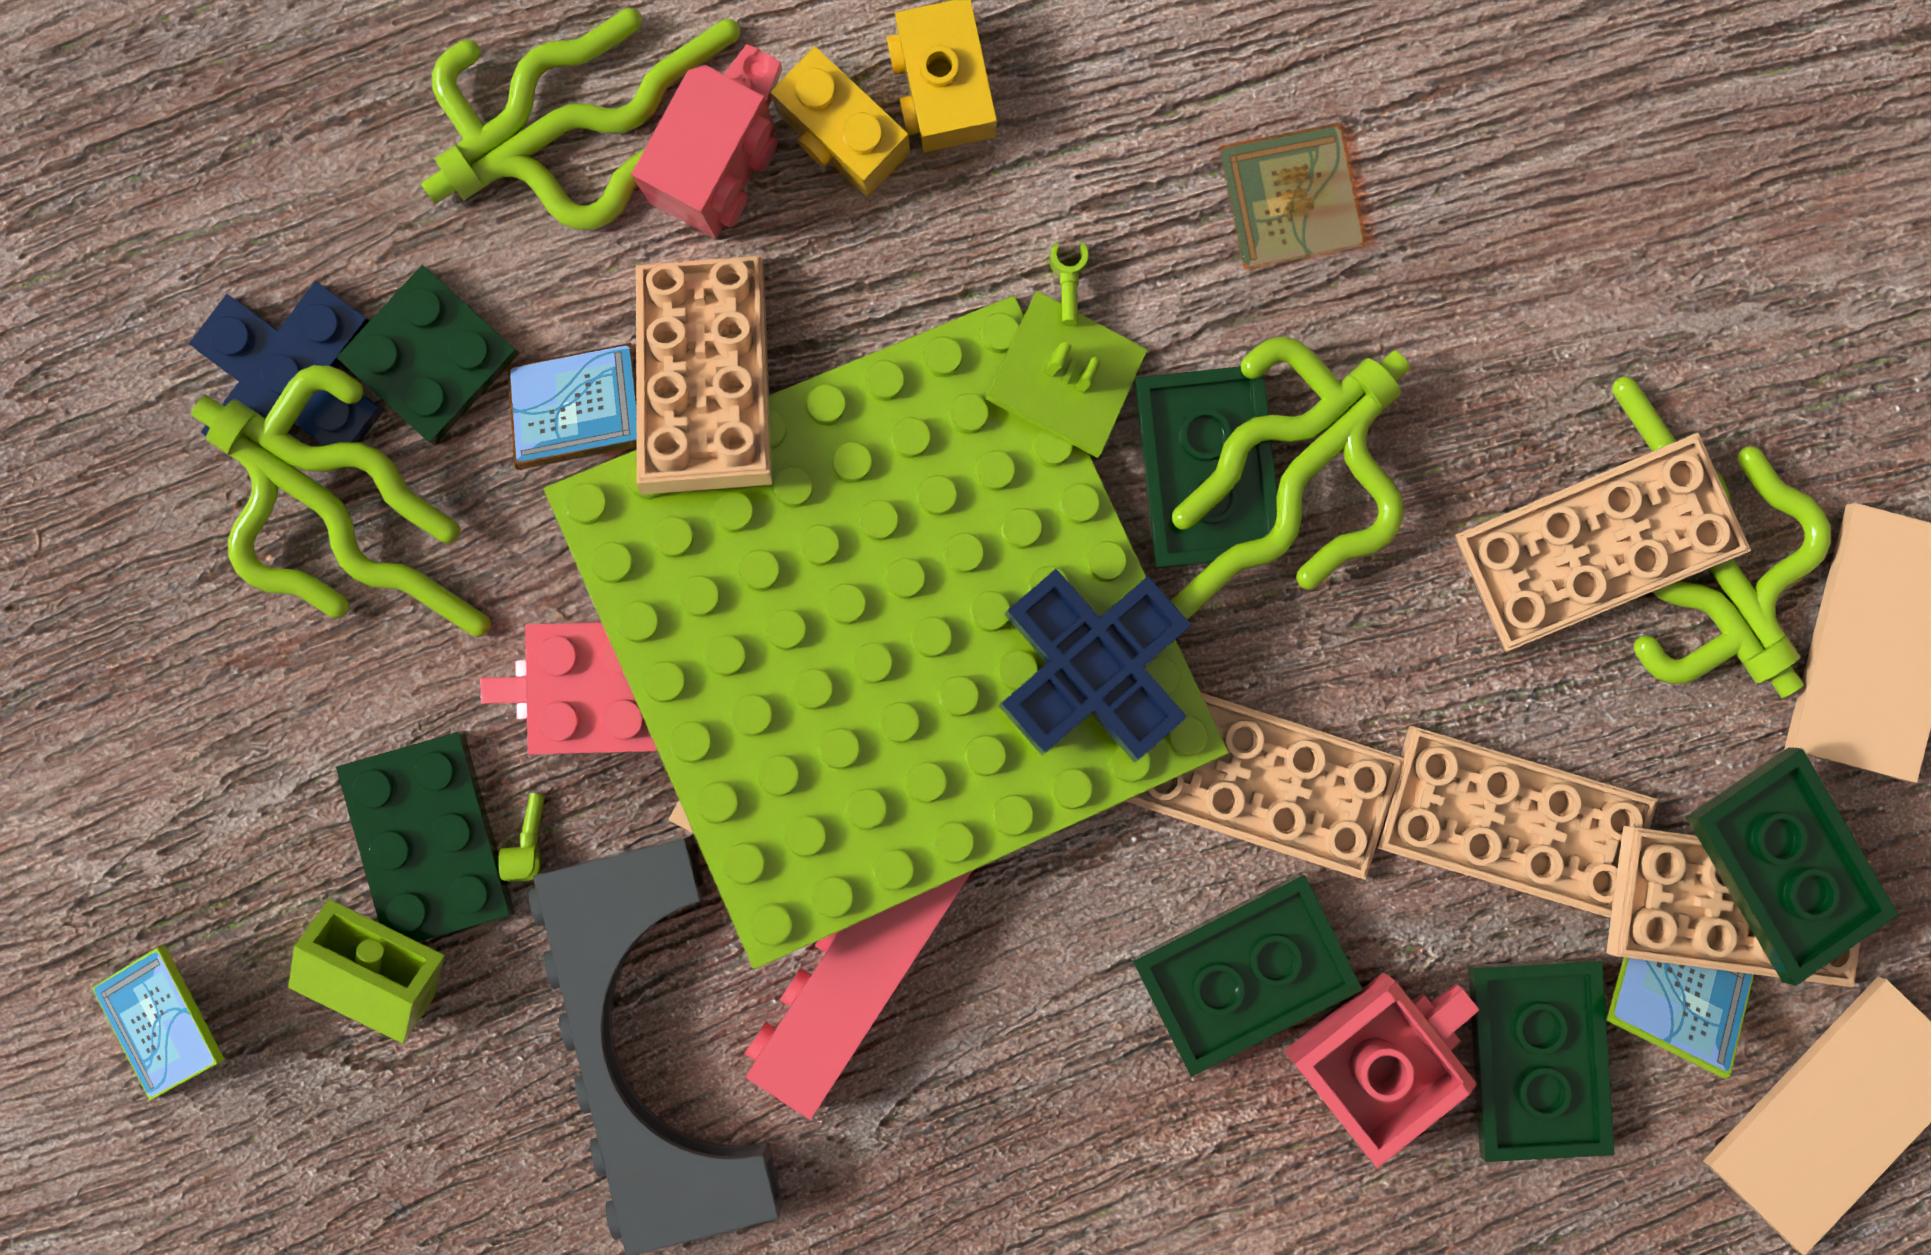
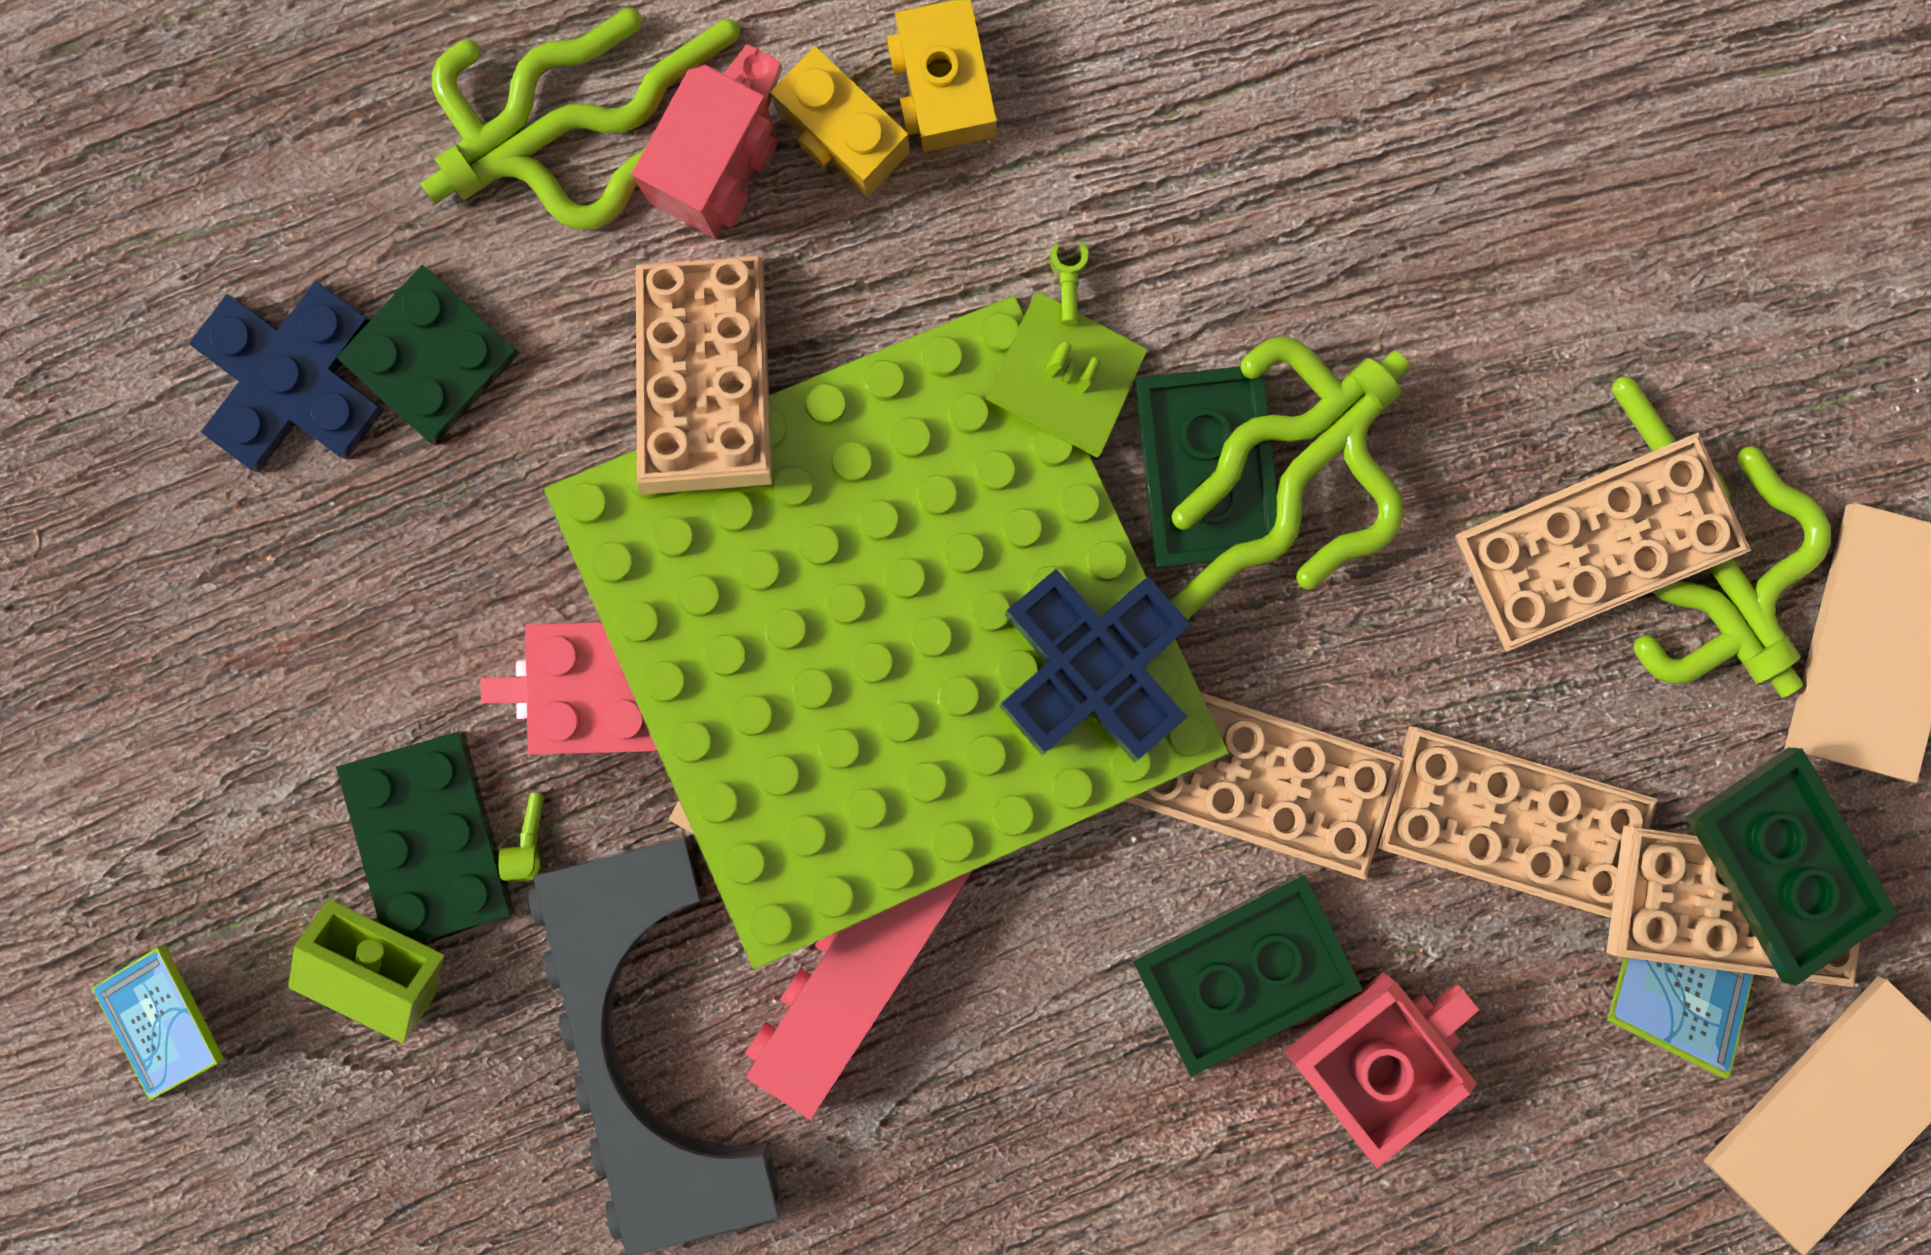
(268, 456): lime plant -> none
(573, 406): piece -> none
(1292, 196): clear orange piece -> none
(1541, 1060): dark green plate -> none

